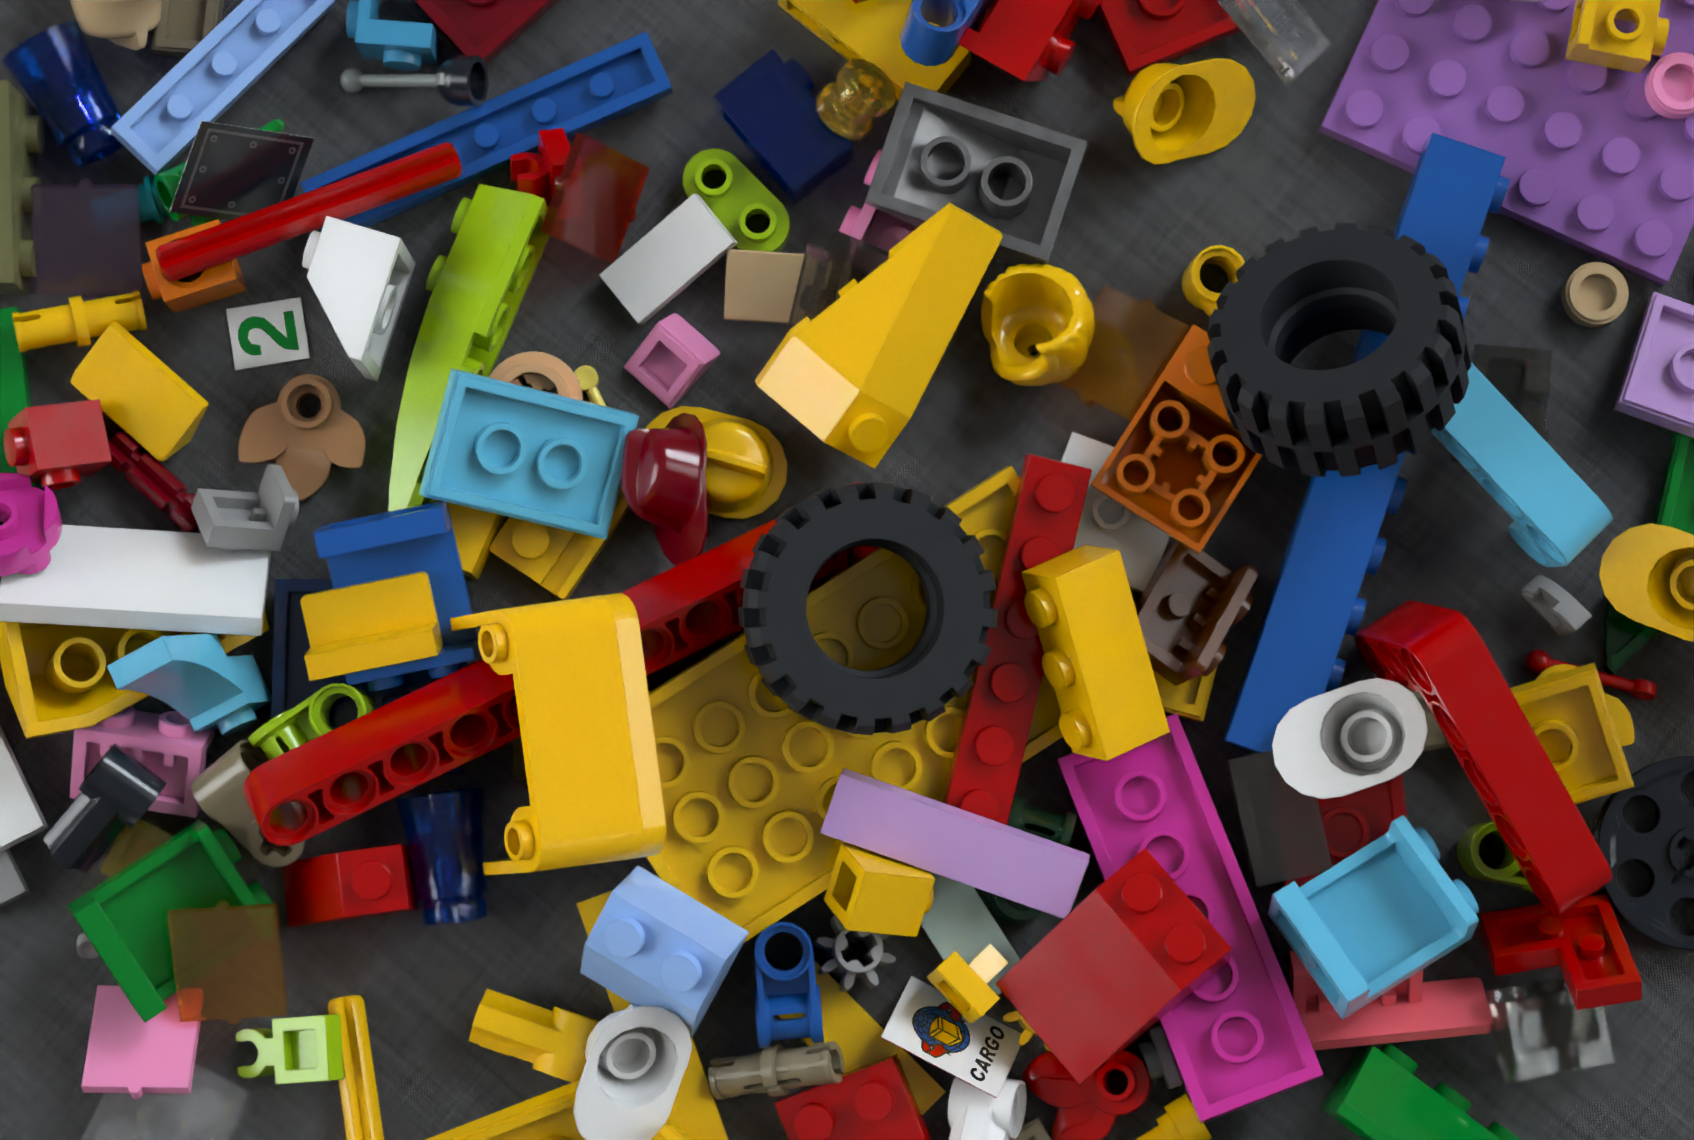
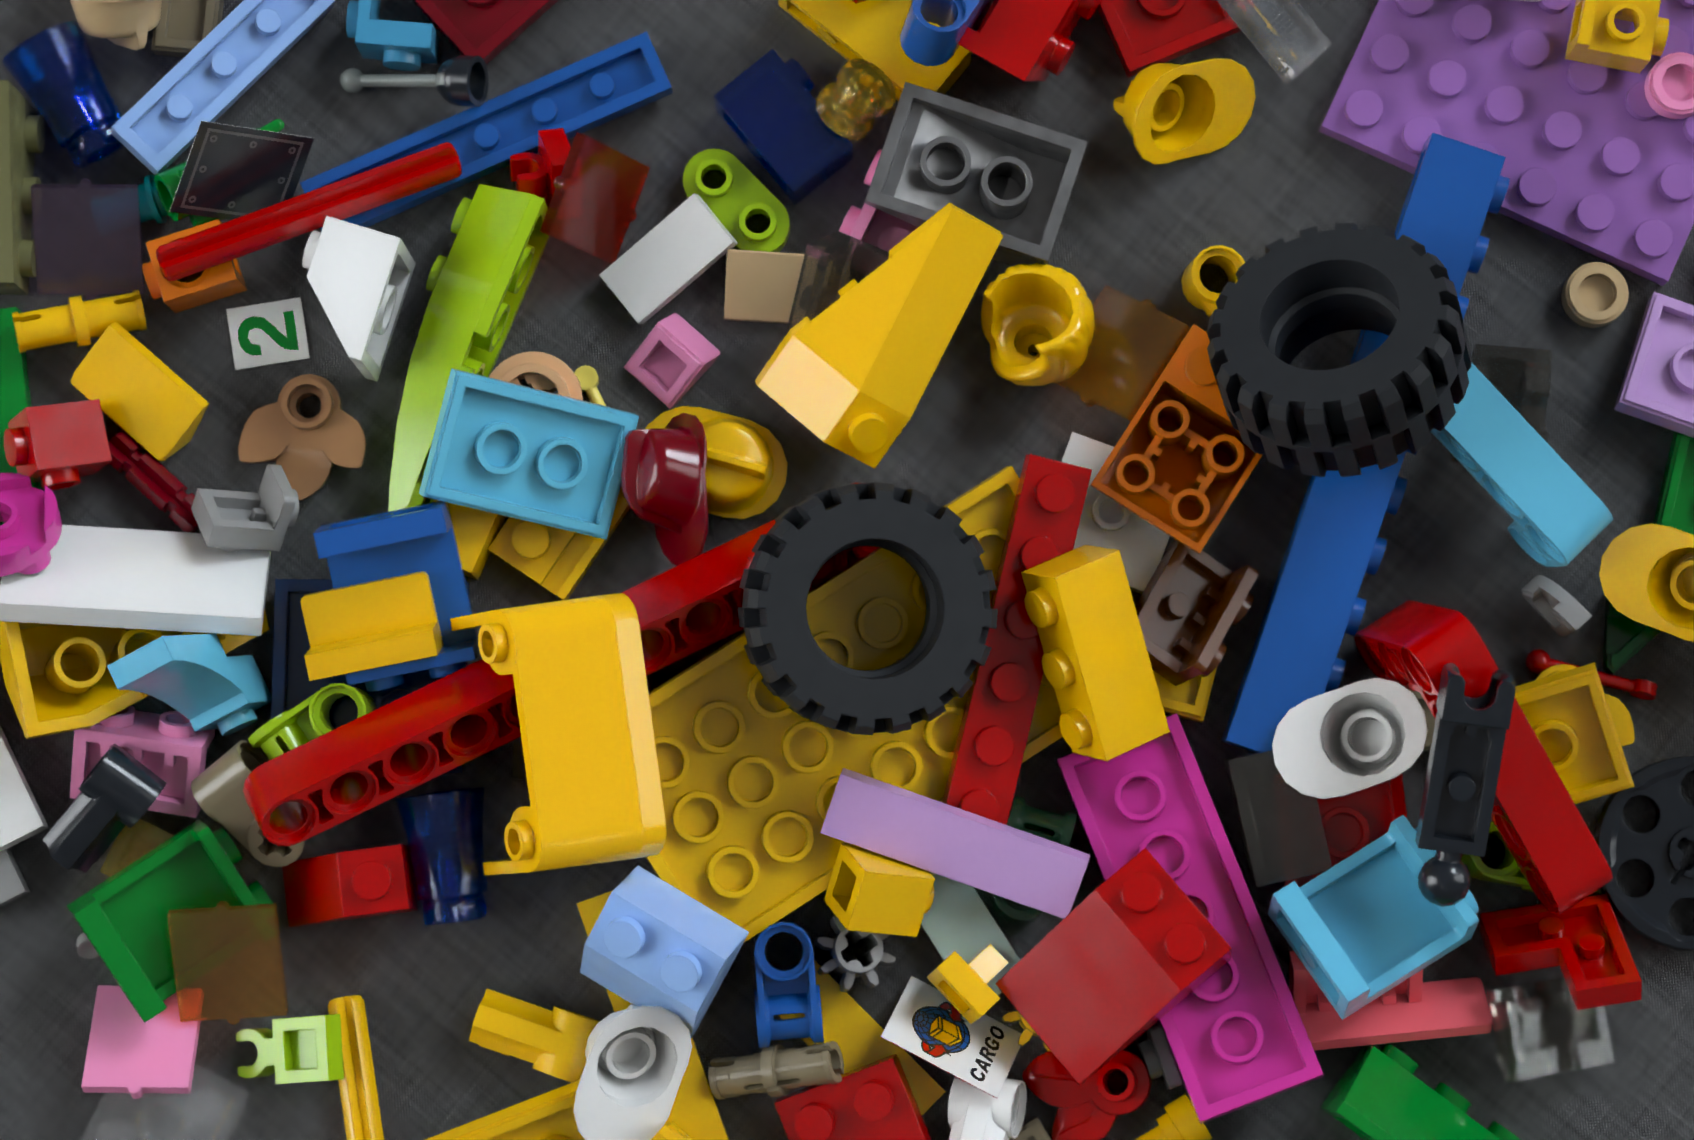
(1461, 781): none -> black plate

